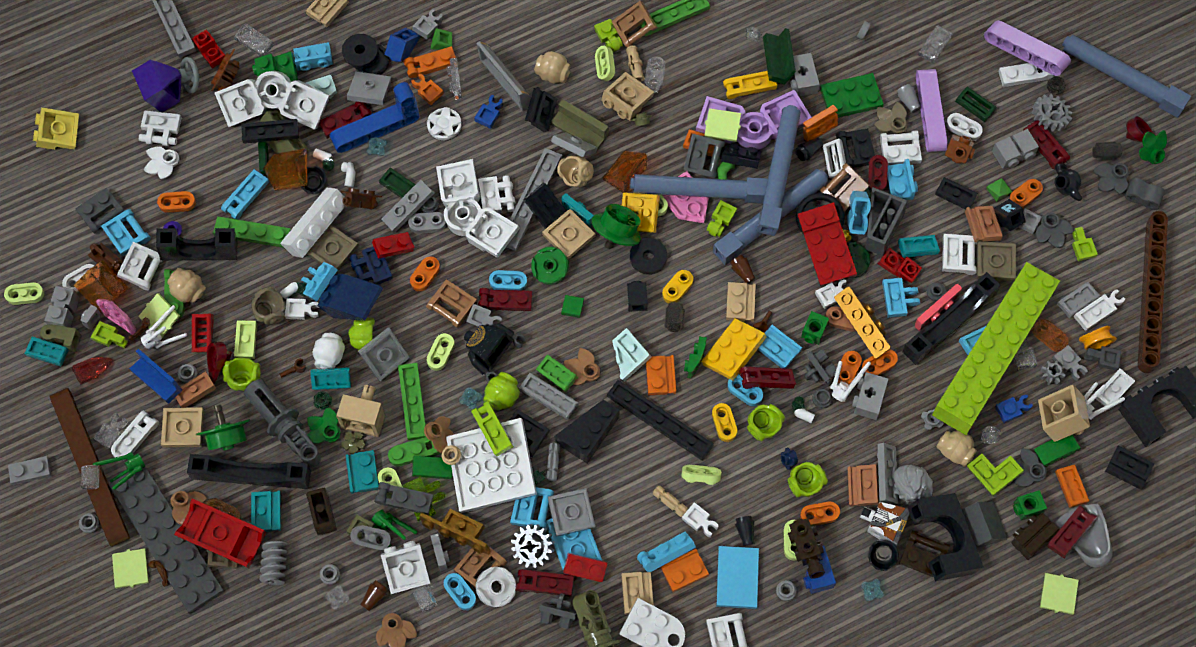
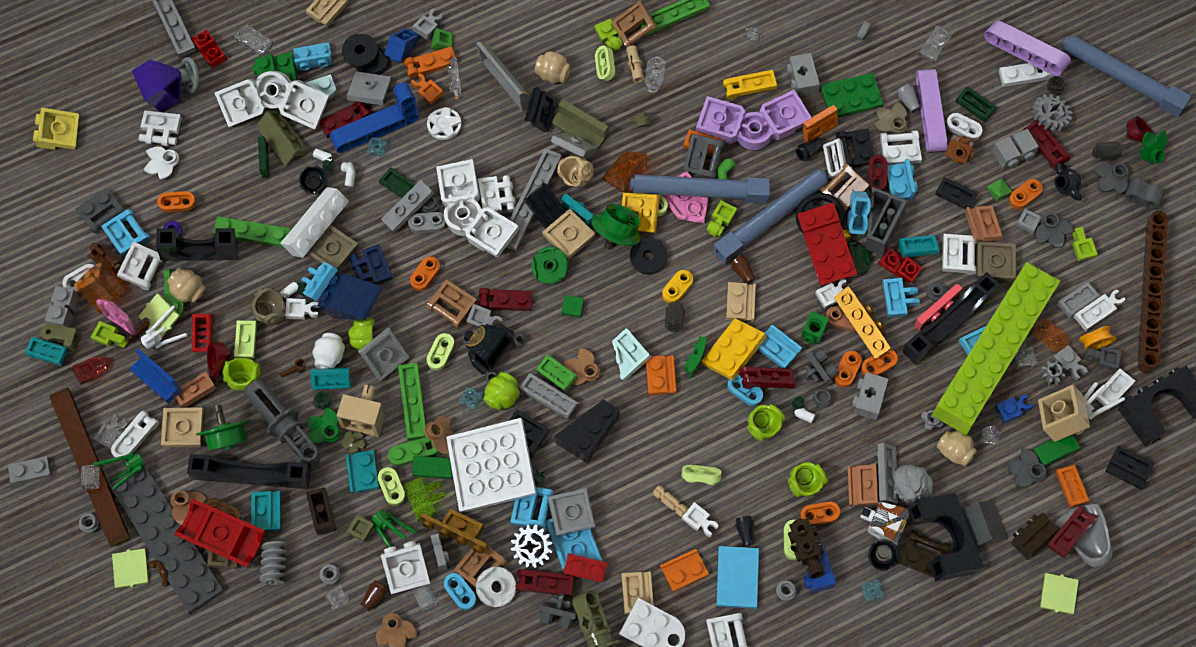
(25, 293): yellowish green plate -> none
(90, 317): light grey plate -> none
(187, 368): light grey plate -> none
(225, 72): dark orange hinge -> none
(245, 194): medium azure plate -> none
(270, 131): black plate -> none
(287, 169): clear orange slope -> none
(353, 198): reddish brown hinge -> none
(369, 537): light grey plate -> none
(393, 245): red plate -> none
(404, 498): dark grey plate -> none
(446, 453): tan plate -> none
(488, 113): blue plate -> none
(492, 429): lime plate -> none
(508, 280): medium azure plate -> none
(553, 461): light grey axle -> none
(626, 96): tan plate -> none
(637, 296): black brick -> none
(660, 420): black tile -> none
(666, 552): medium azure plate -> none
(722, 125): yellowish green piece -> none
(724, 423): yellow plate -> none
(741, 156): black plate -> none
(762, 325): reddish brown hand -> none
(776, 184): sand blue brick -> none
(779, 56): dark green panel -> none
(789, 458): dark blue plate -> none
(842, 390): white plant -> none
(995, 478): lime plate -> none
(1009, 215): black brick -> none
(1035, 499): green brick -> none

